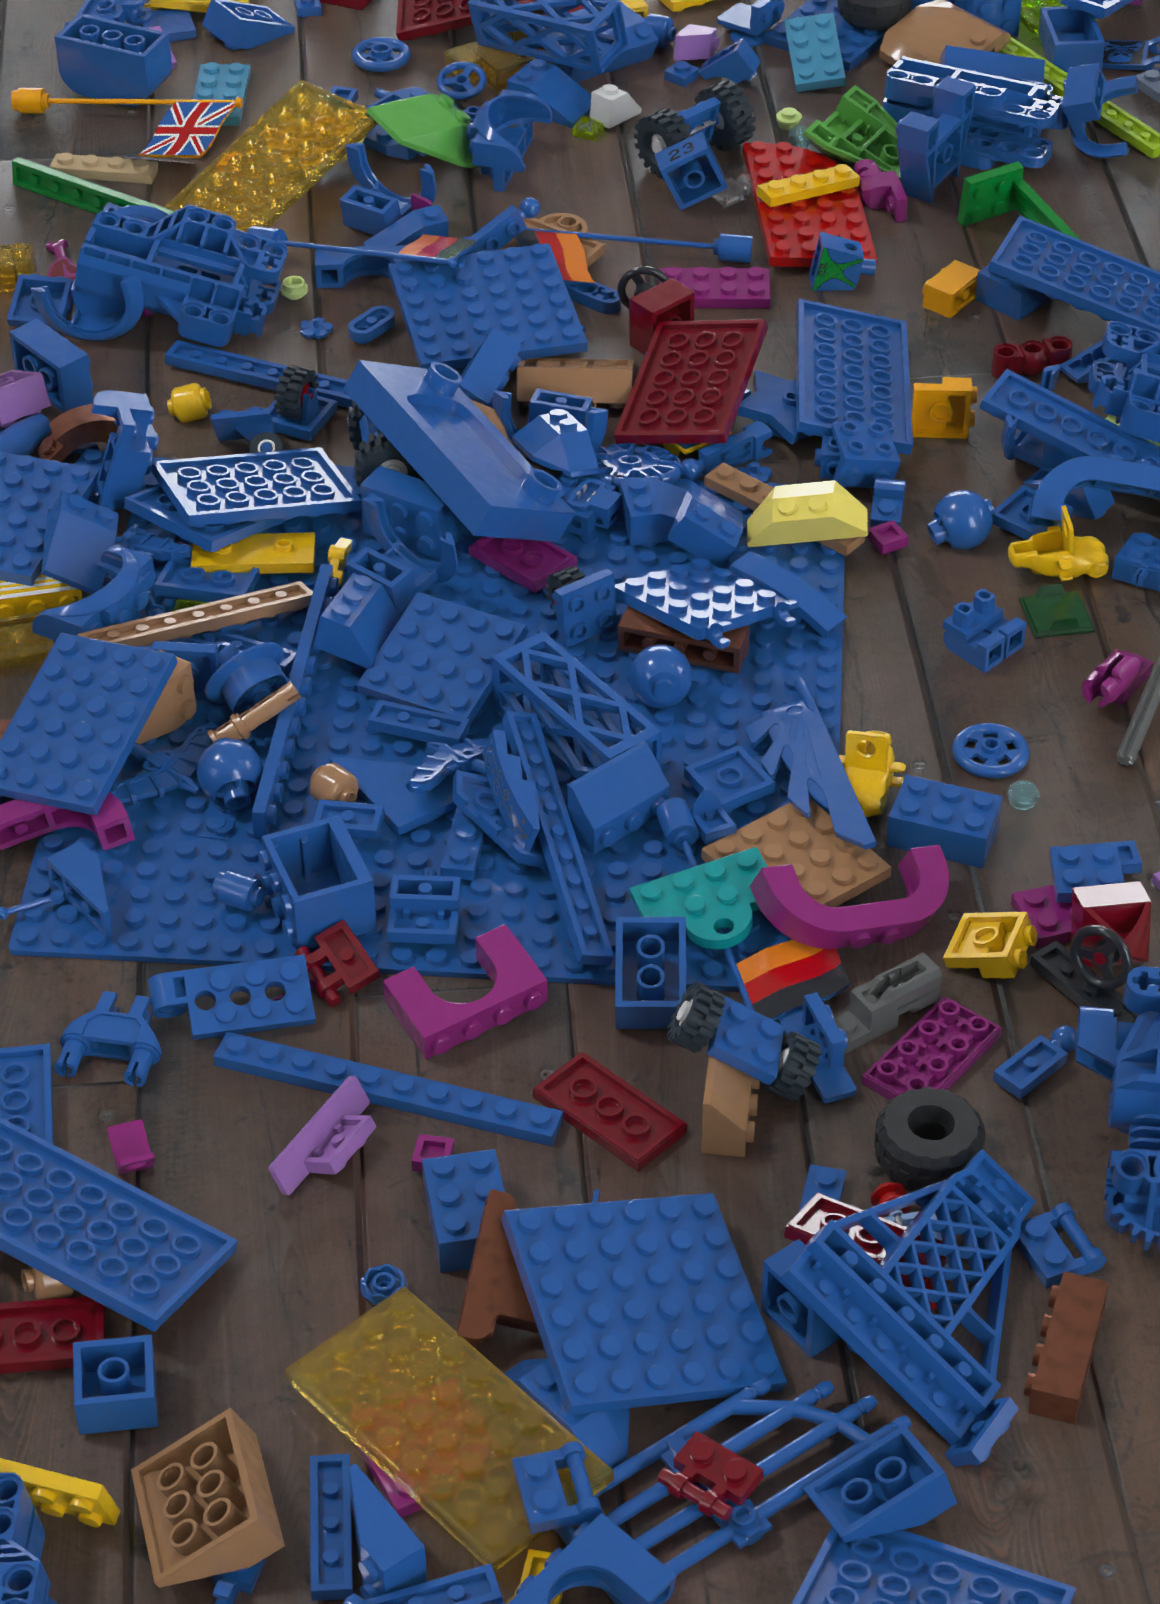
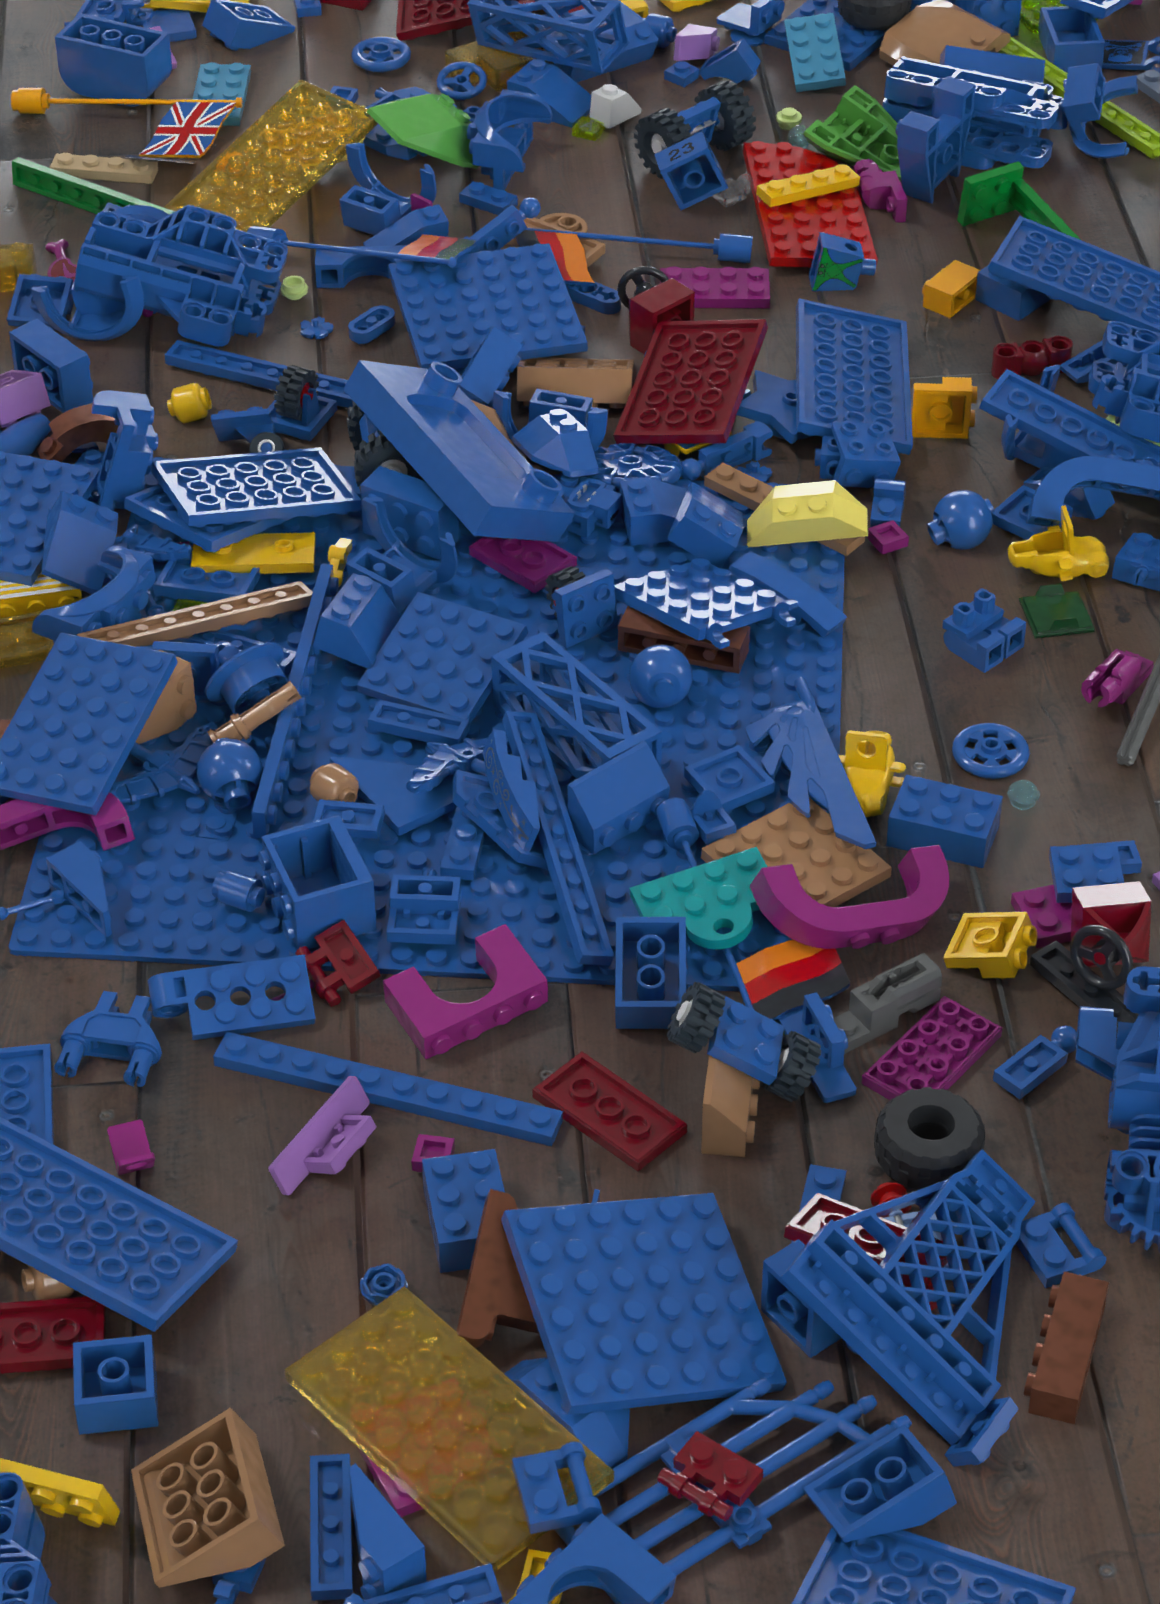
(487, 198): none -> blue plate

